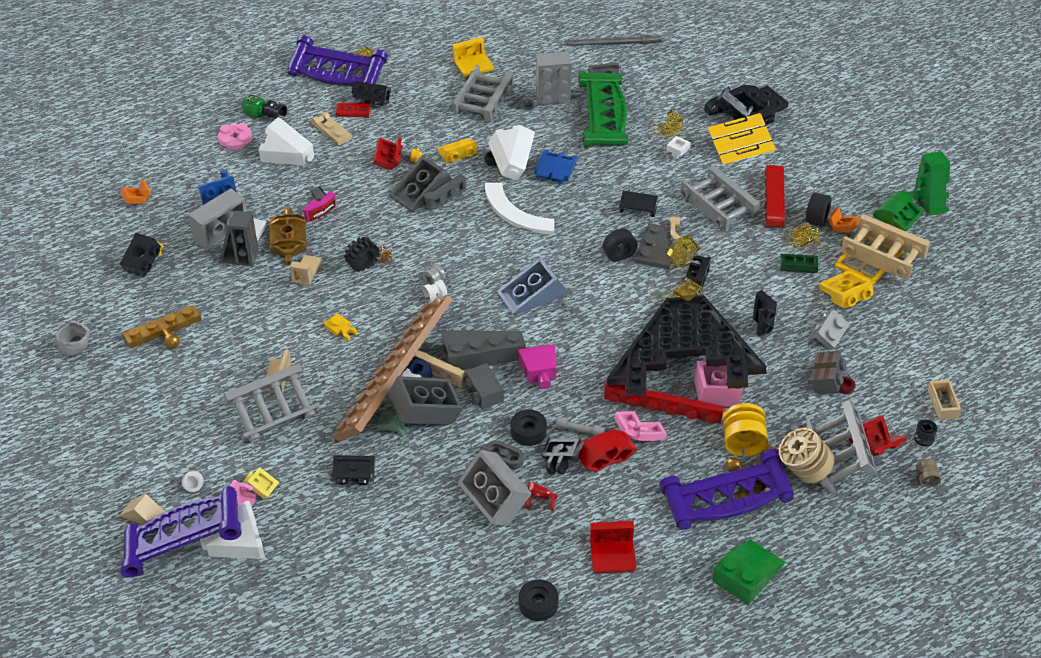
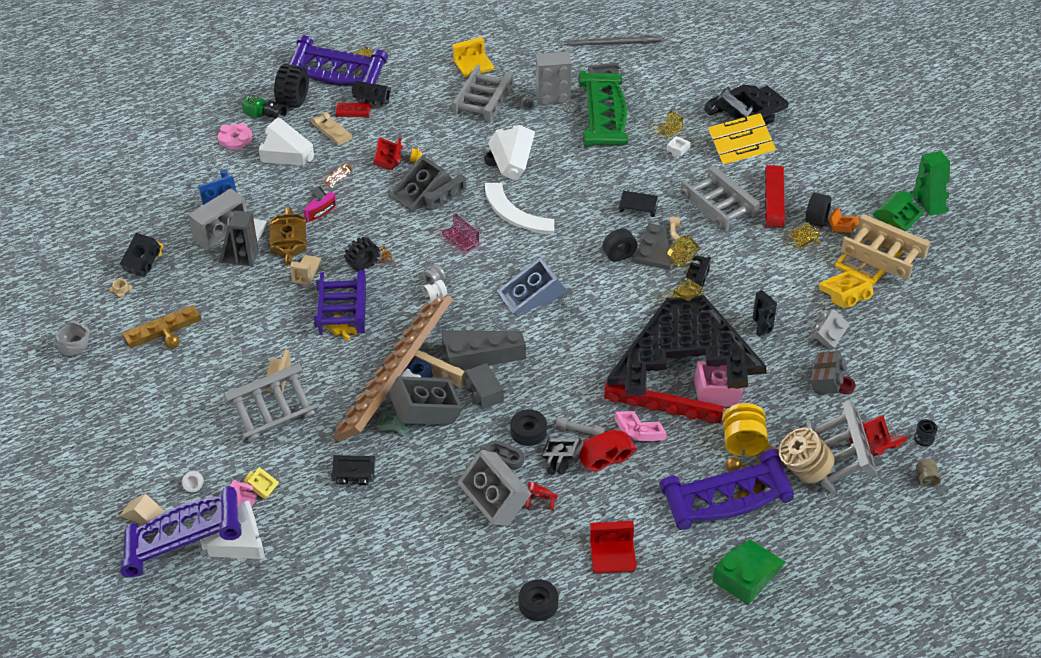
(120, 287): none -> tan plate
(136, 195): orange bracket -> none
(291, 85): none -> black tyre
(338, 175): none -> clear orange axle
(357, 307): none -> dark purple fence
(458, 150): yellow bracket -> none
(462, 235): none -> clear pink panel
(538, 364): dark pink torso -> none
(555, 167): blue plate -> none
(799, 263): dark green plate -> none
(944, 386): tan piece -> none

